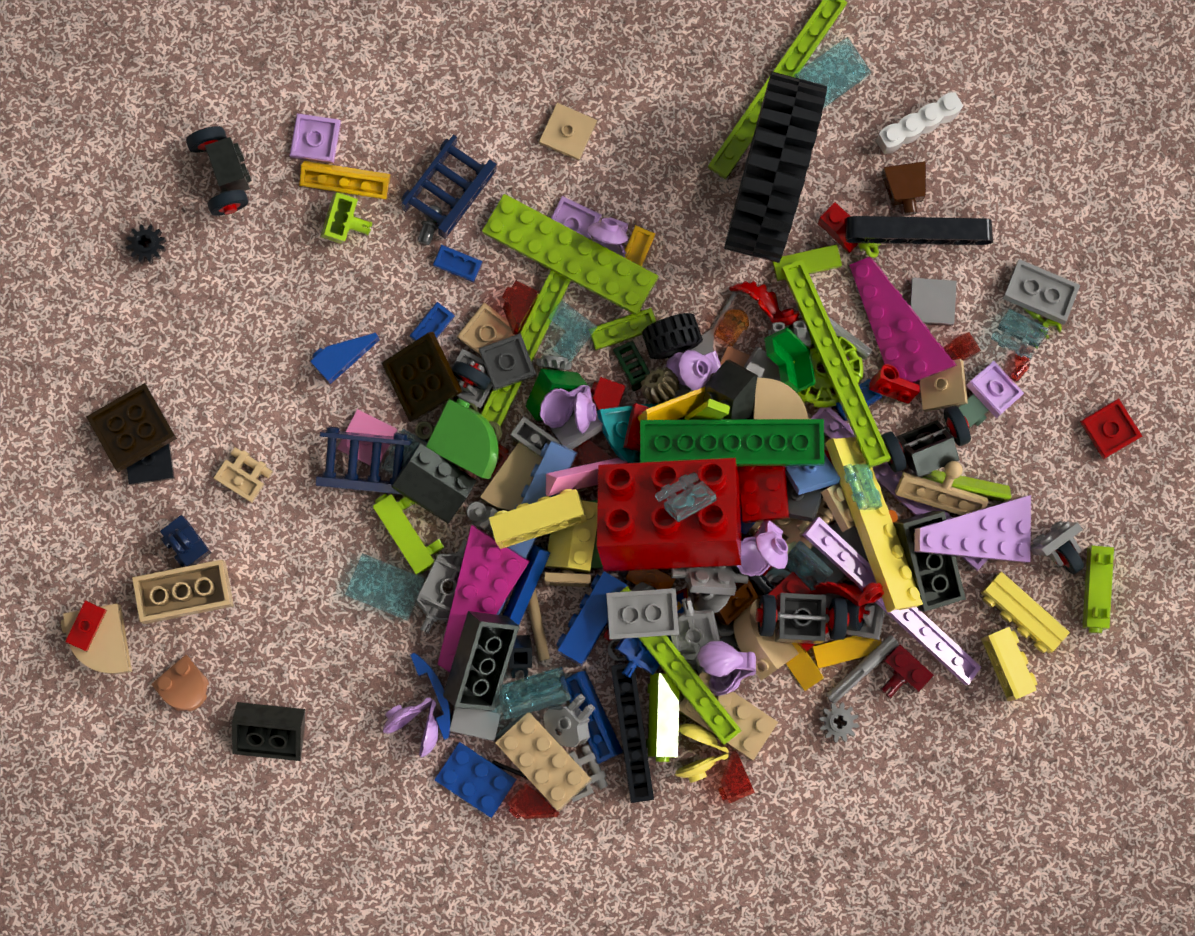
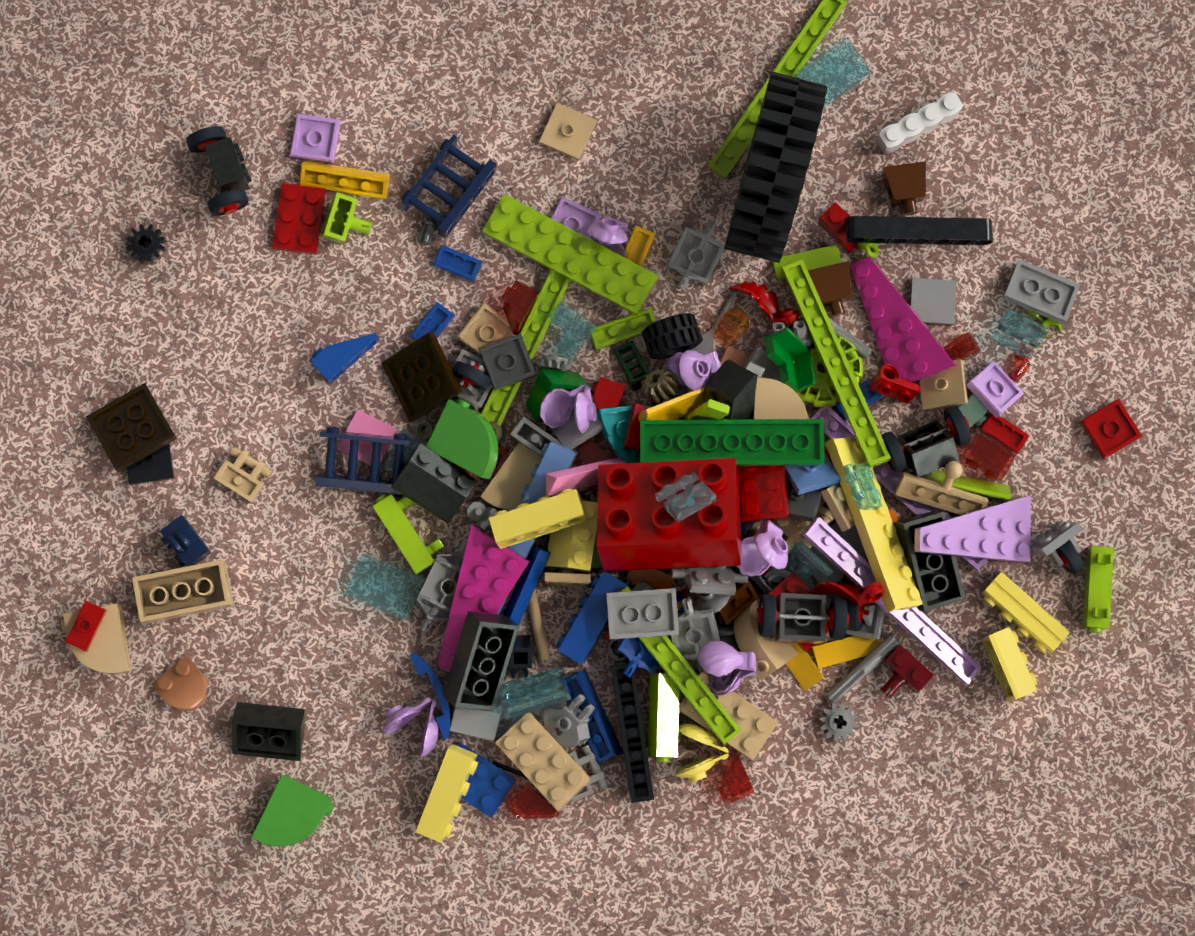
(292, 813): none -> bright green brick
(299, 218): none -> red plate
(446, 793): none -> light yellow brick
(696, 256): none -> light grey plate
(833, 286): none -> reddish brown torso
(988, 457): none -> clear red brick
(1004, 433): none -> red plate

